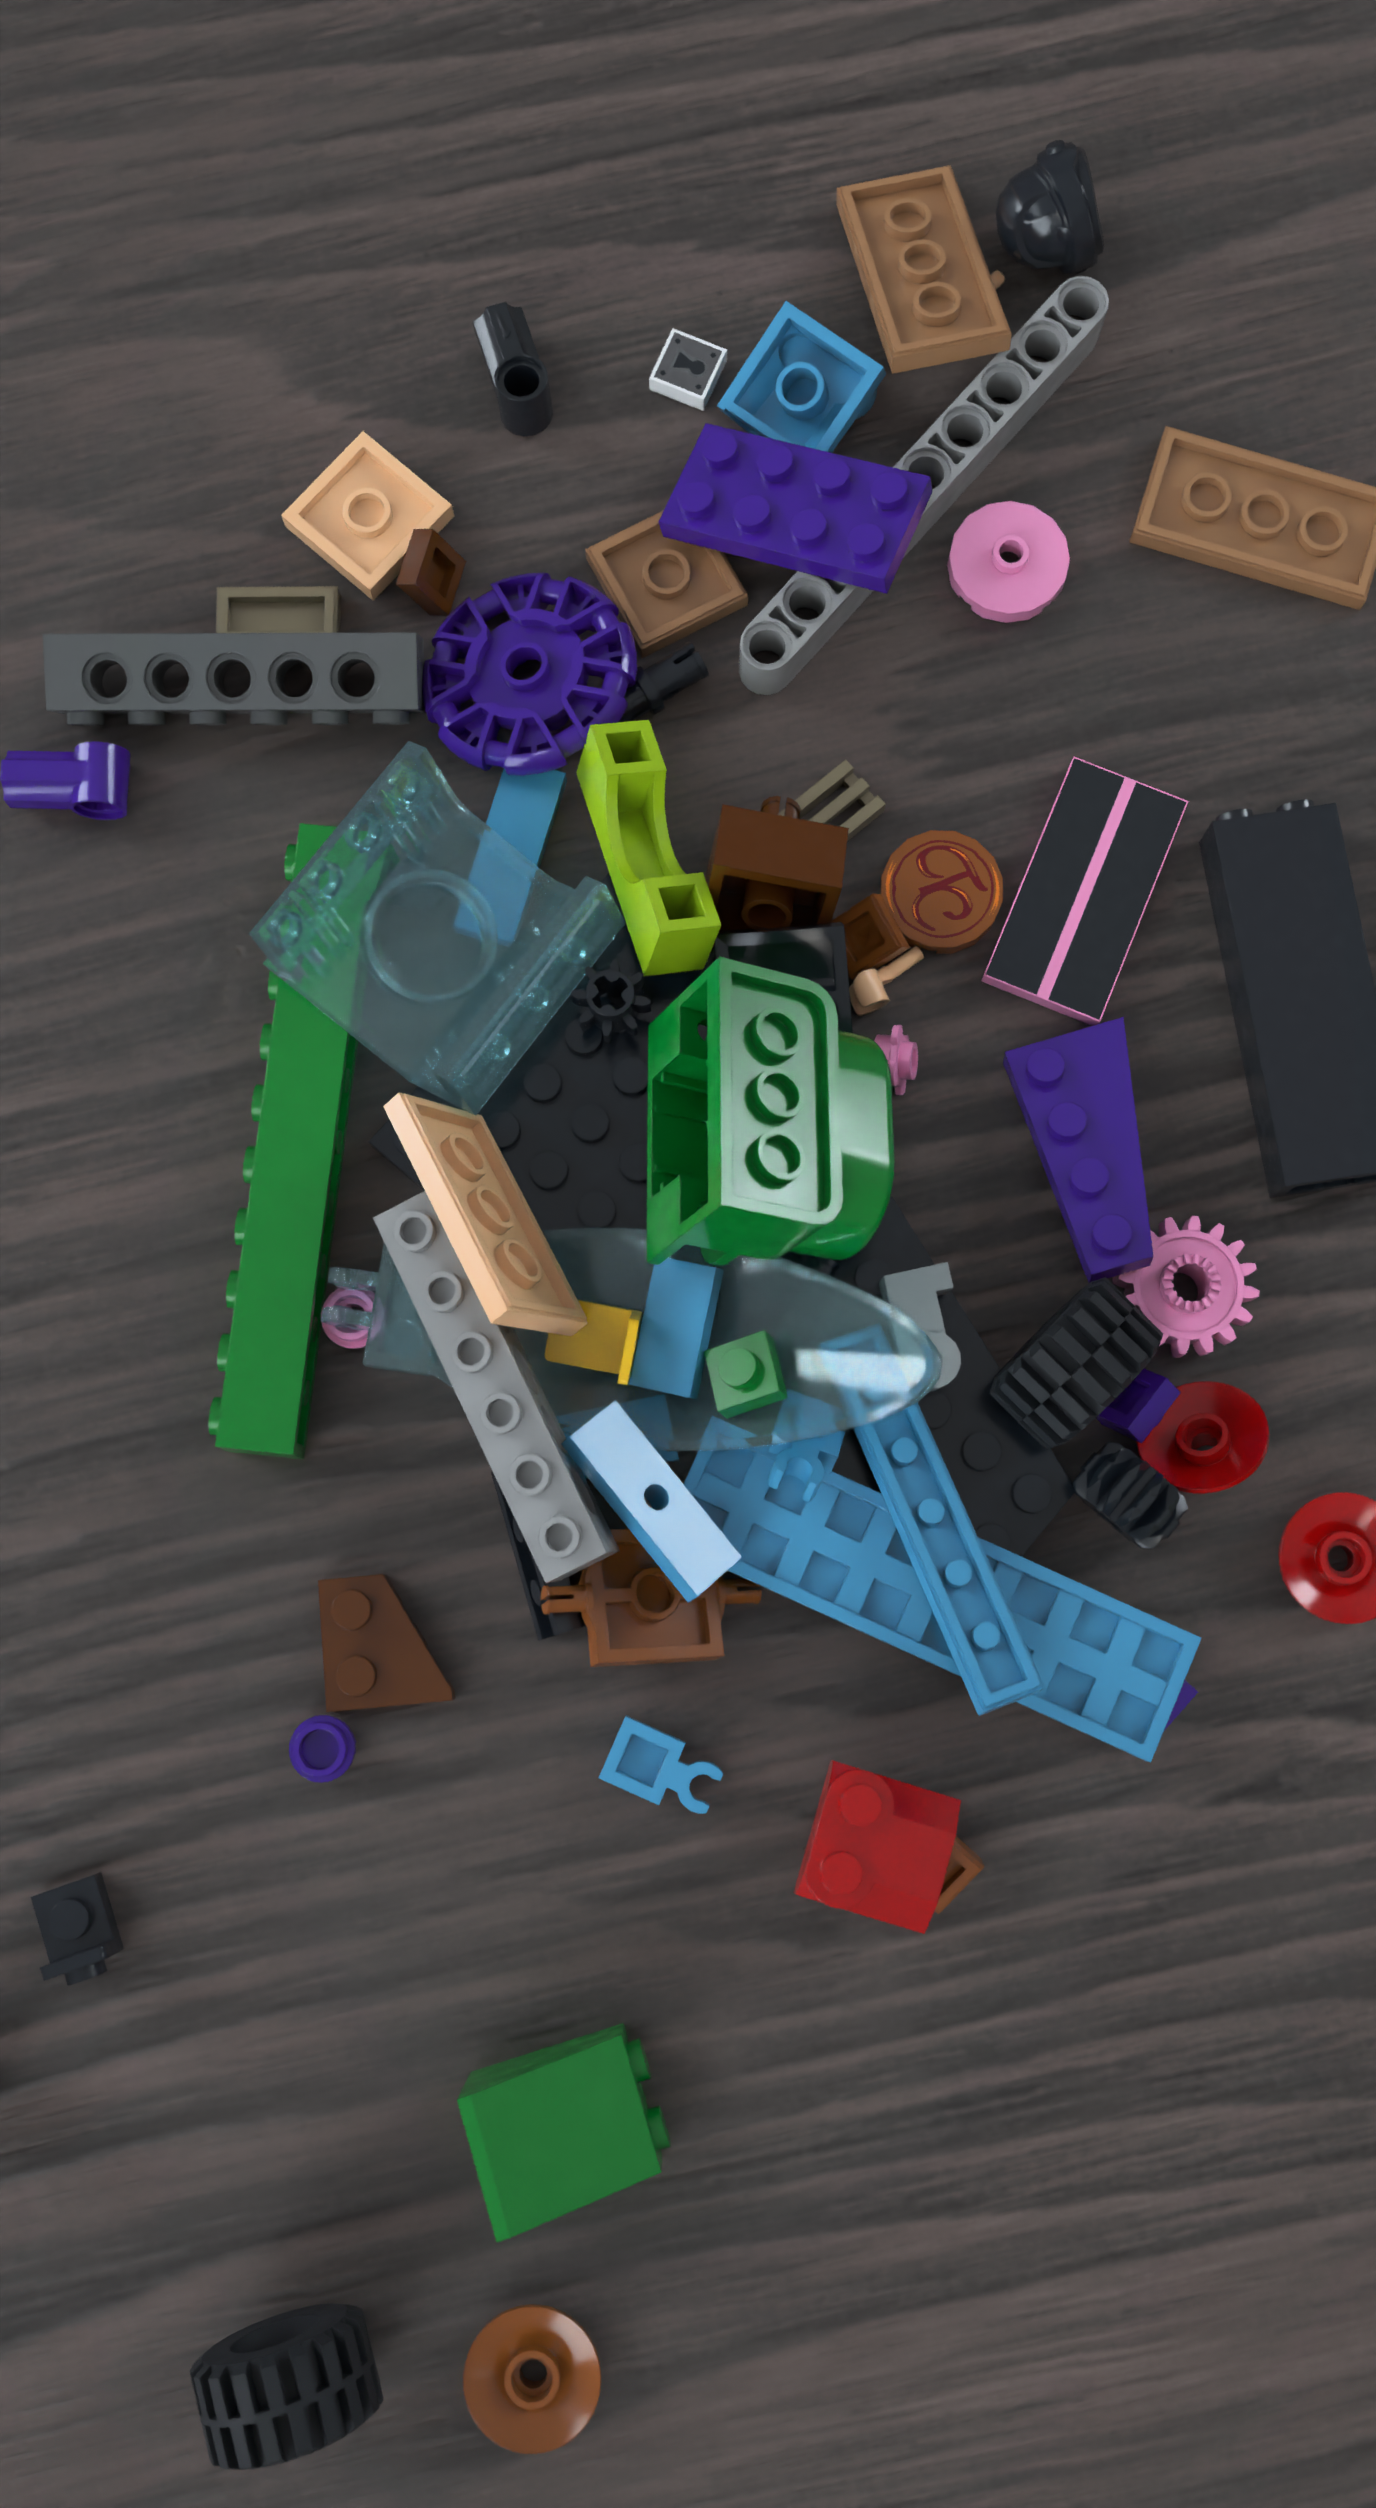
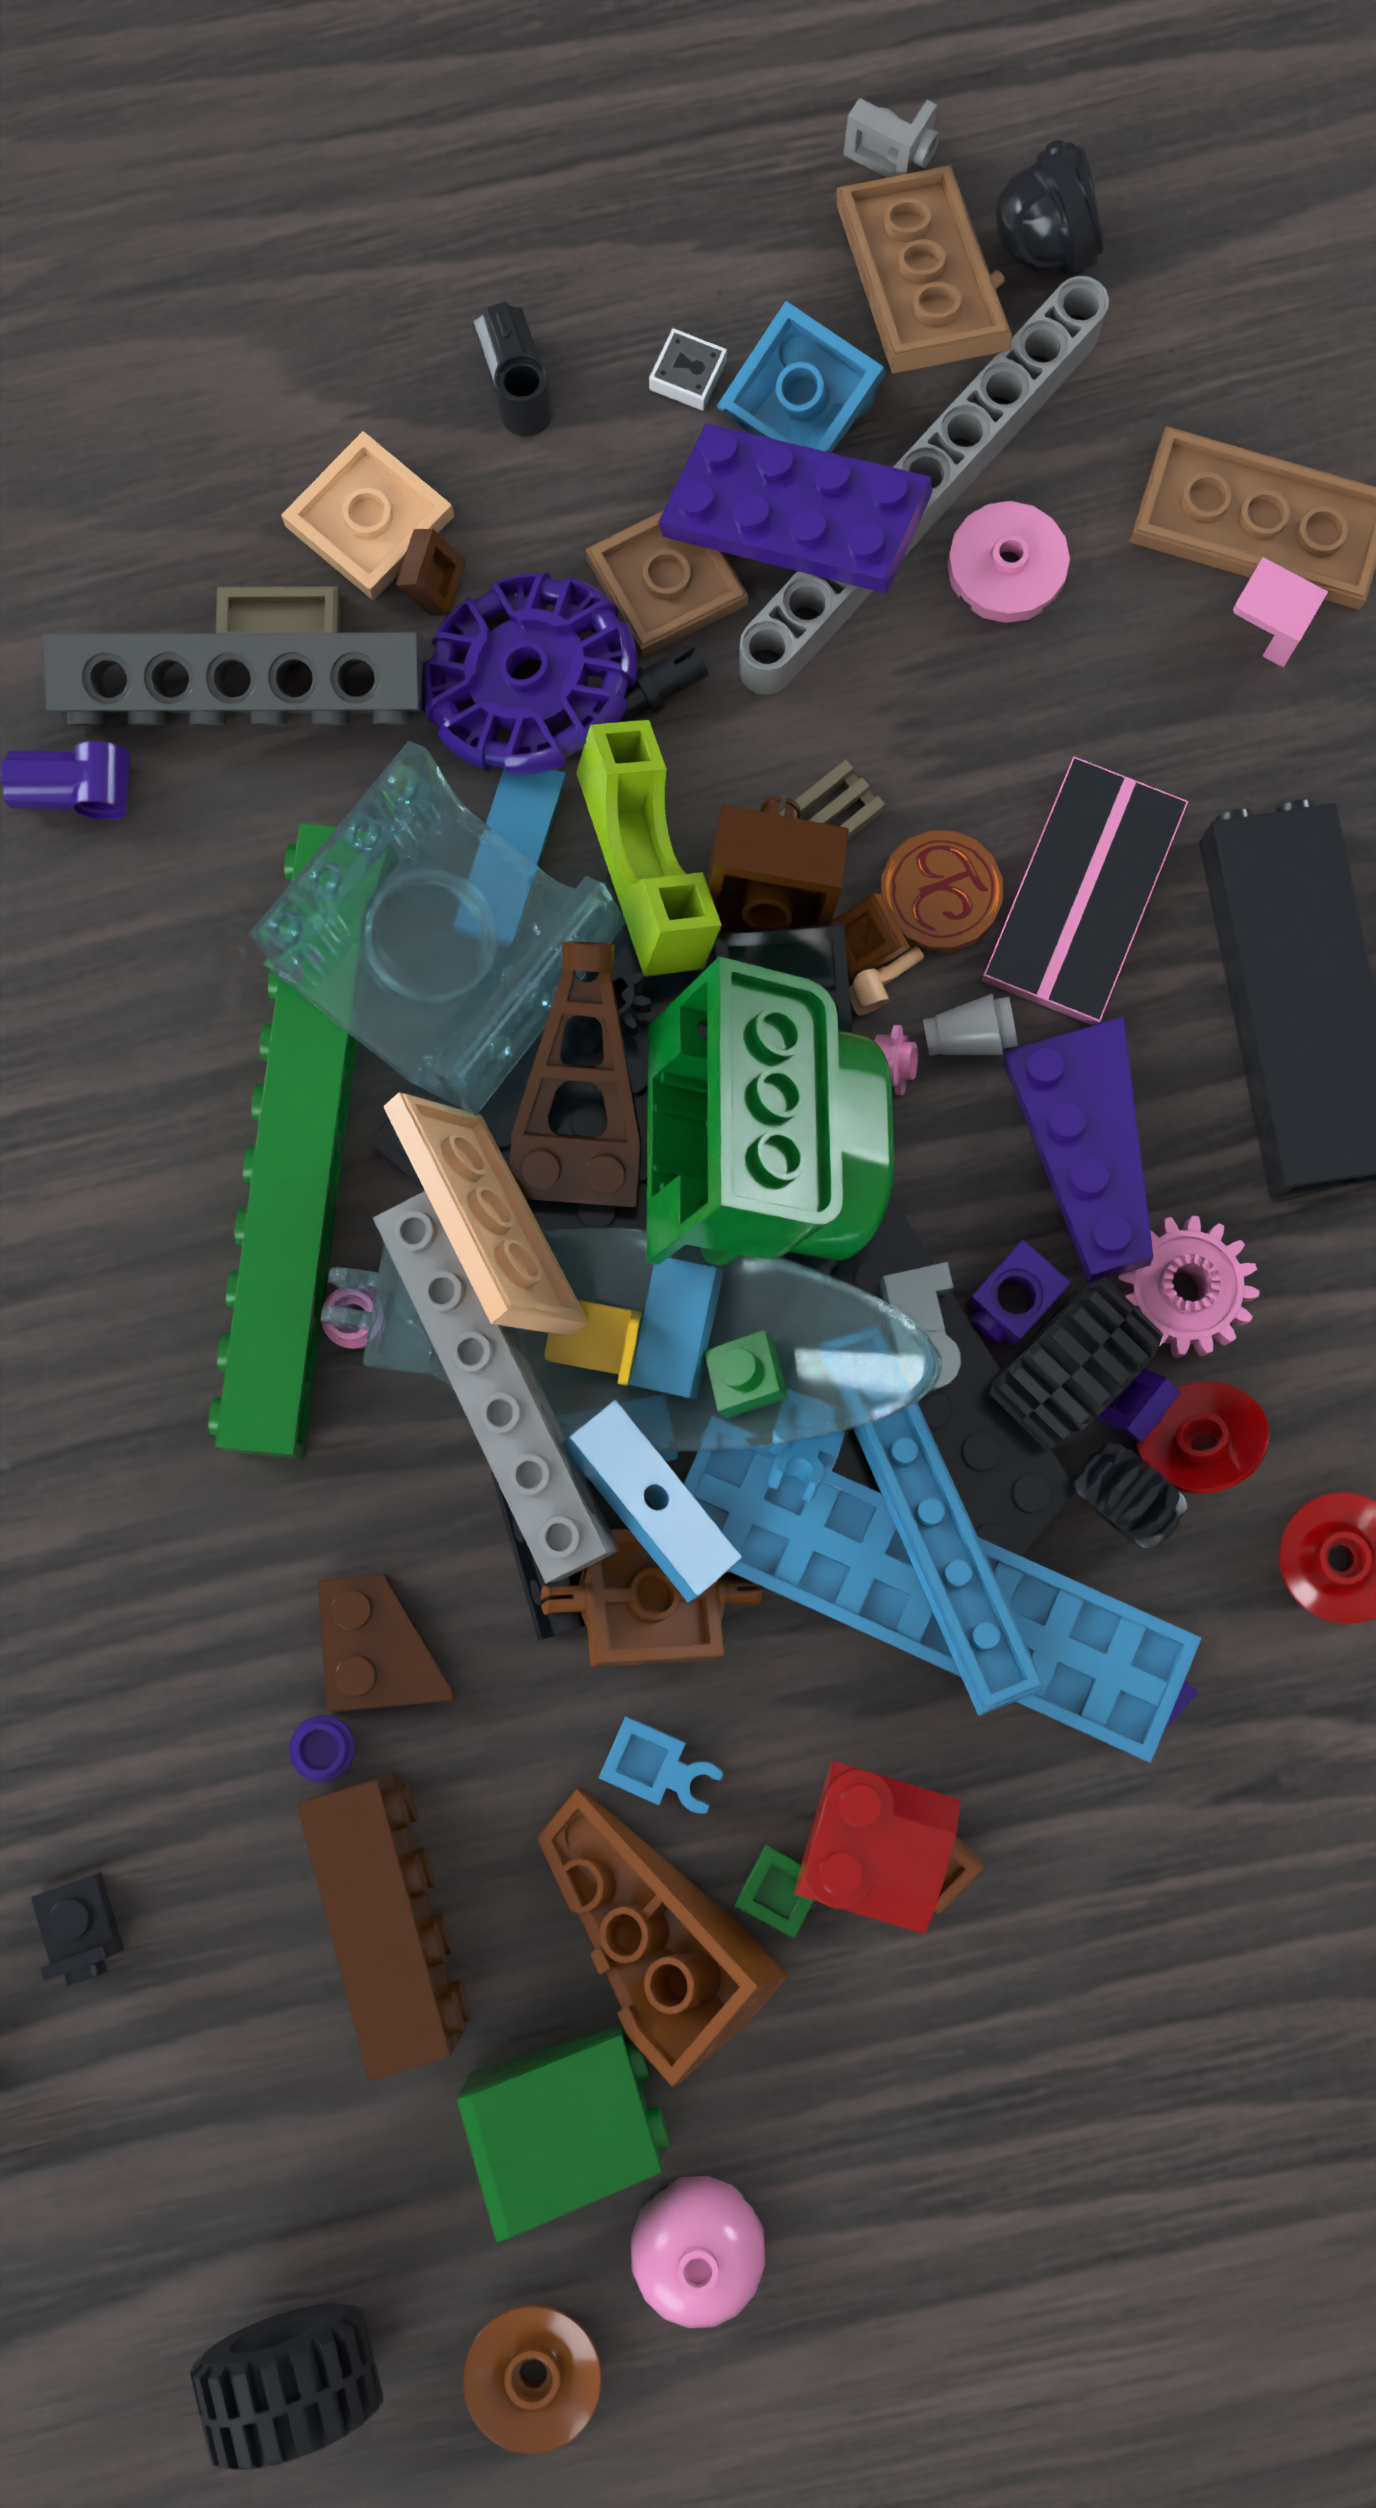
(384, 1924): none -> reddish brown brick
(577, 1166): none -> reddish brown plate
(669, 1951): none -> dark orange wedge
(697, 2252): none -> bright pink cylinder
(770, 1891): none -> green plate
(888, 143): none -> light grey bracket
(972, 1028): none -> light grey cone
(1031, 1273): none -> dark purple brick
(1280, 605): none -> bright pink panel

